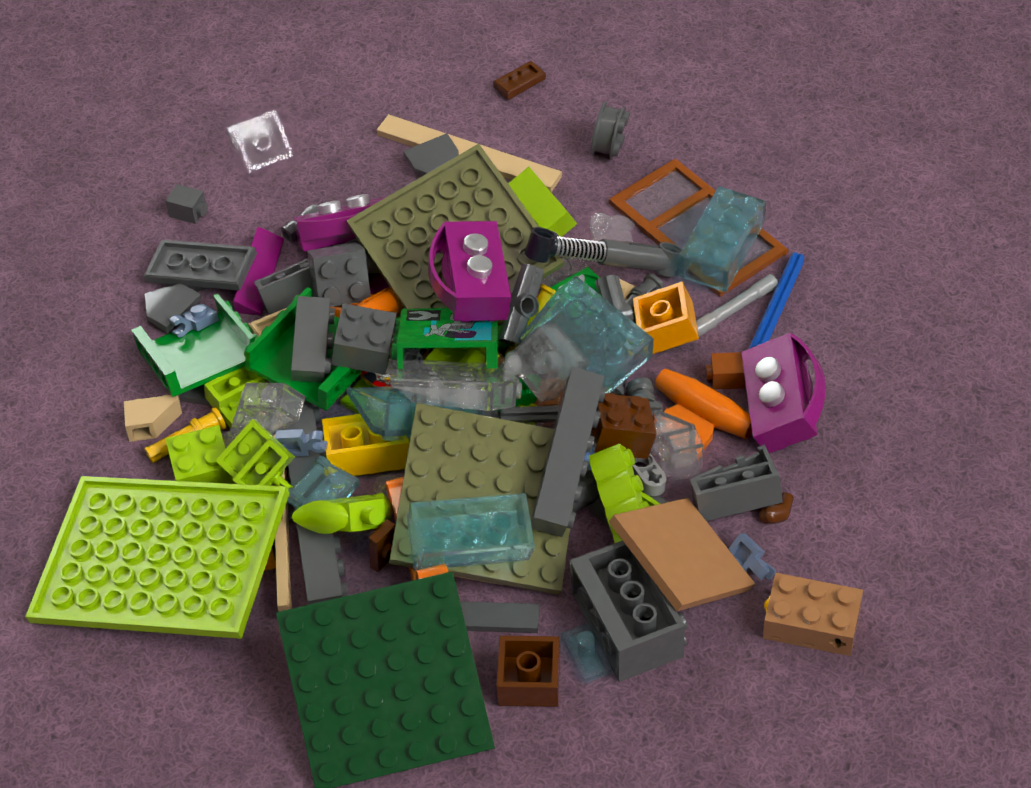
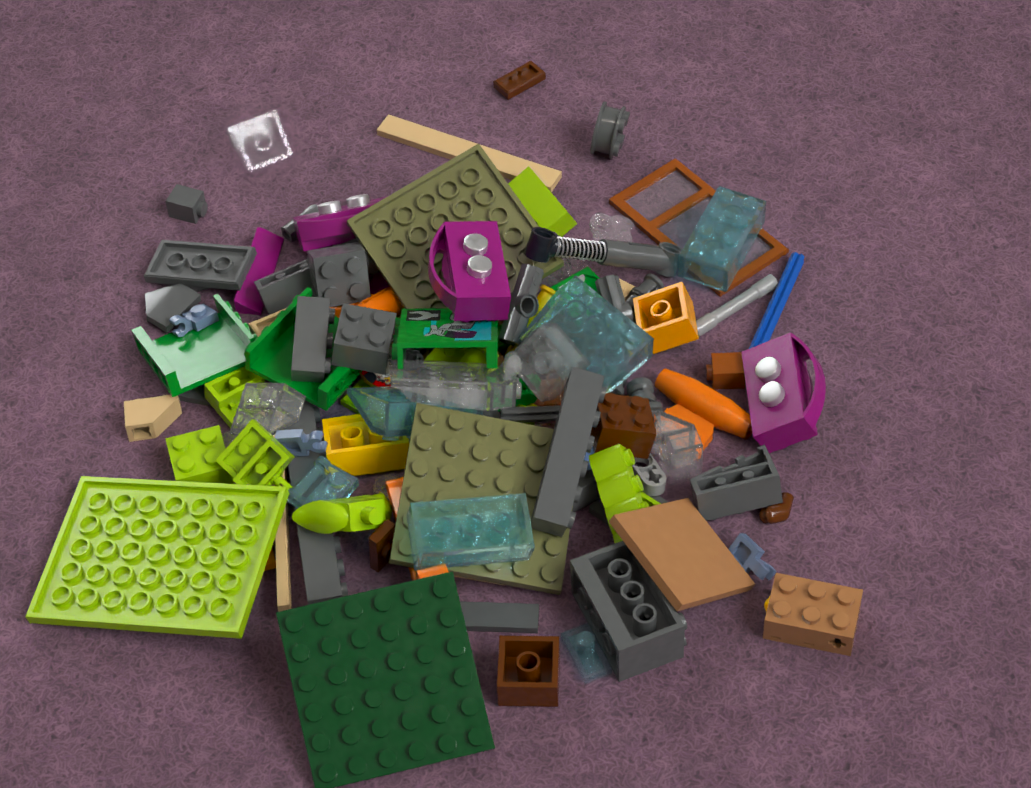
(159, 449): yellow pin -> none
(431, 154): dark grey slope -> none

